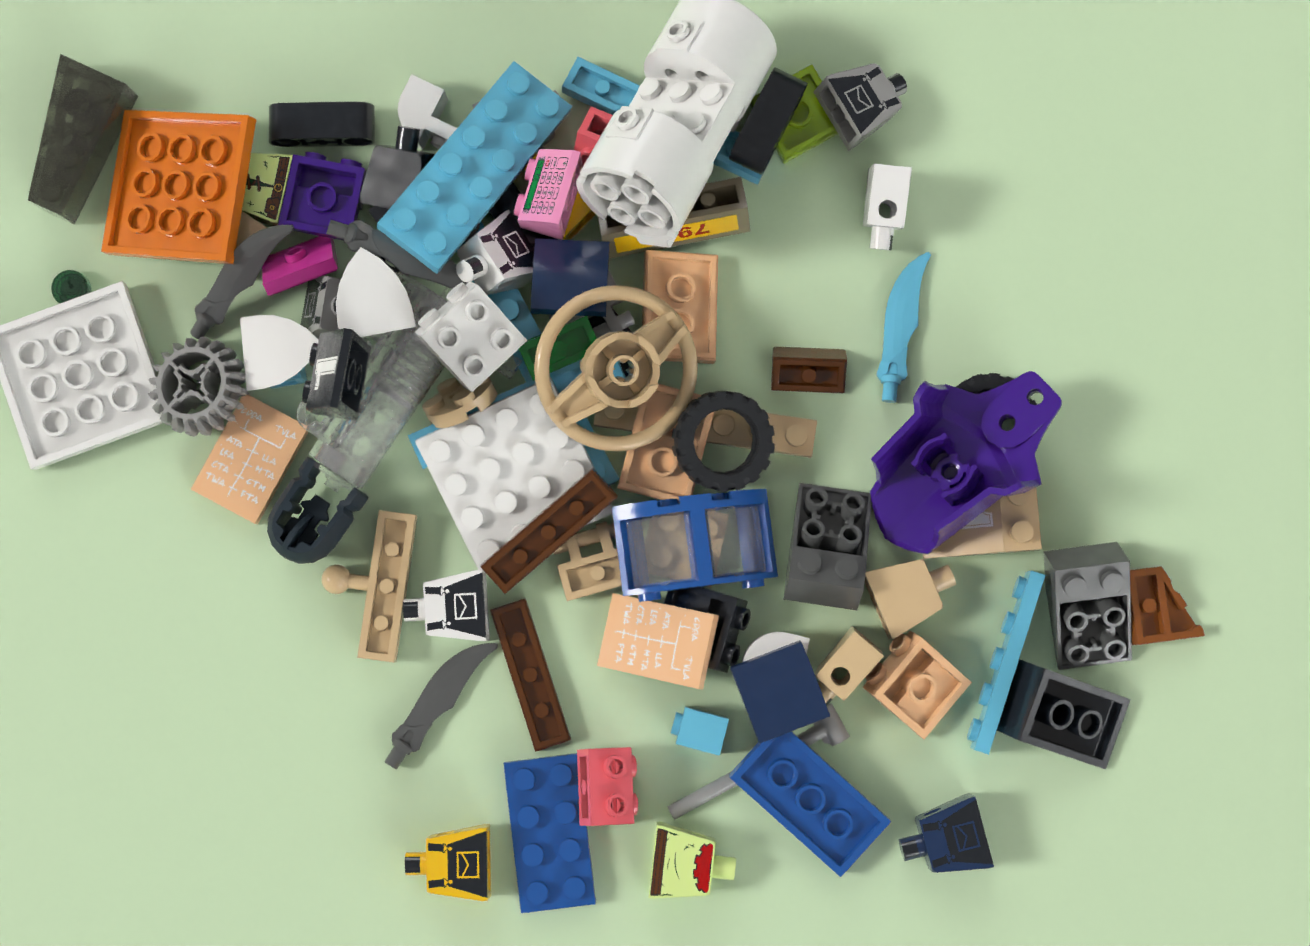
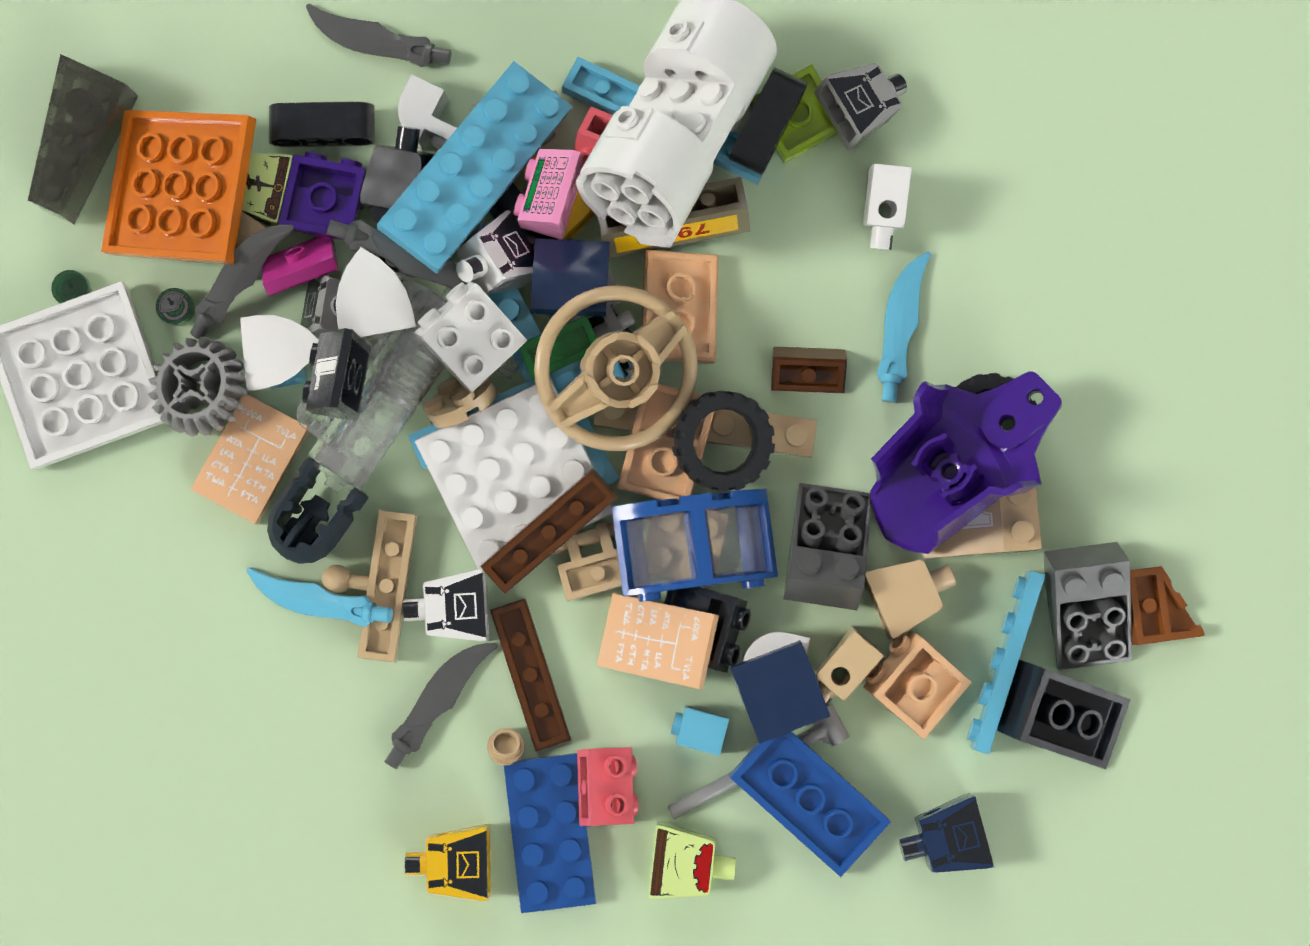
(175, 306): none -> tile
(317, 601): none -> medium azure sword
(376, 40): none -> dark grey sword
(505, 746): none -> tan plate

